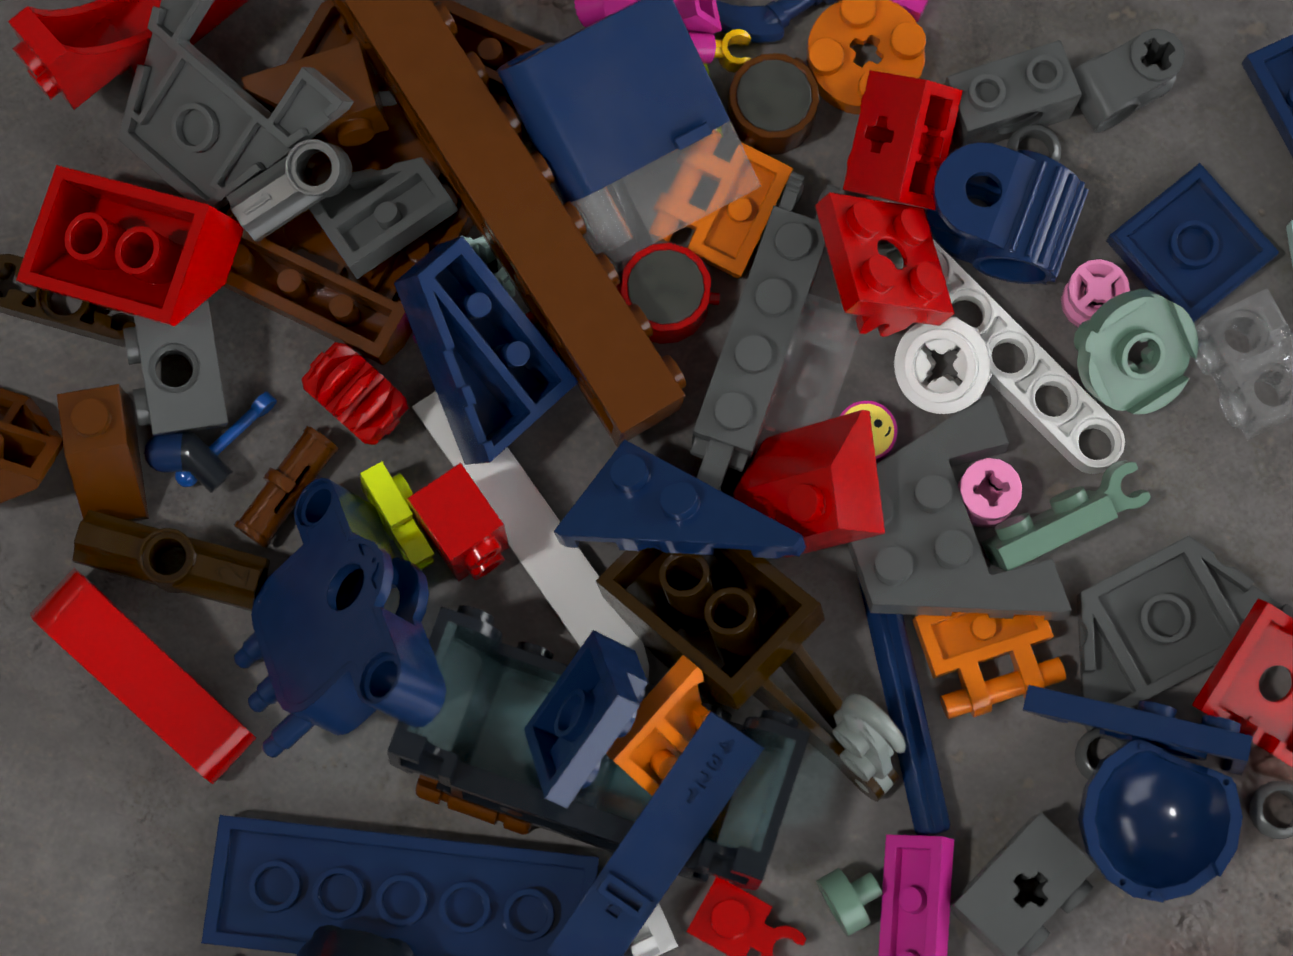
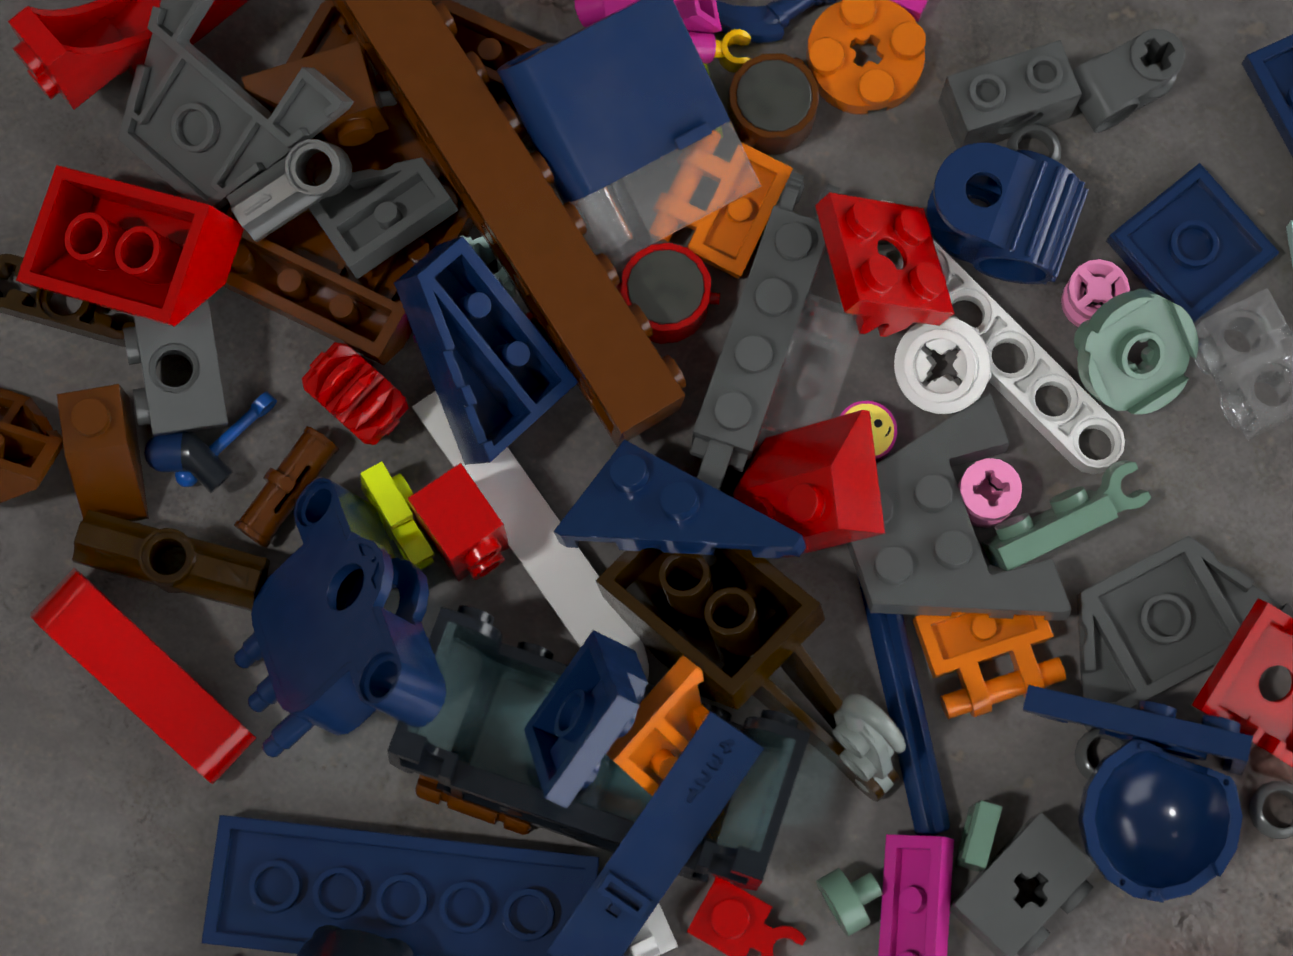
(901, 138): red brick -> none
(978, 835): none -> sand green tile

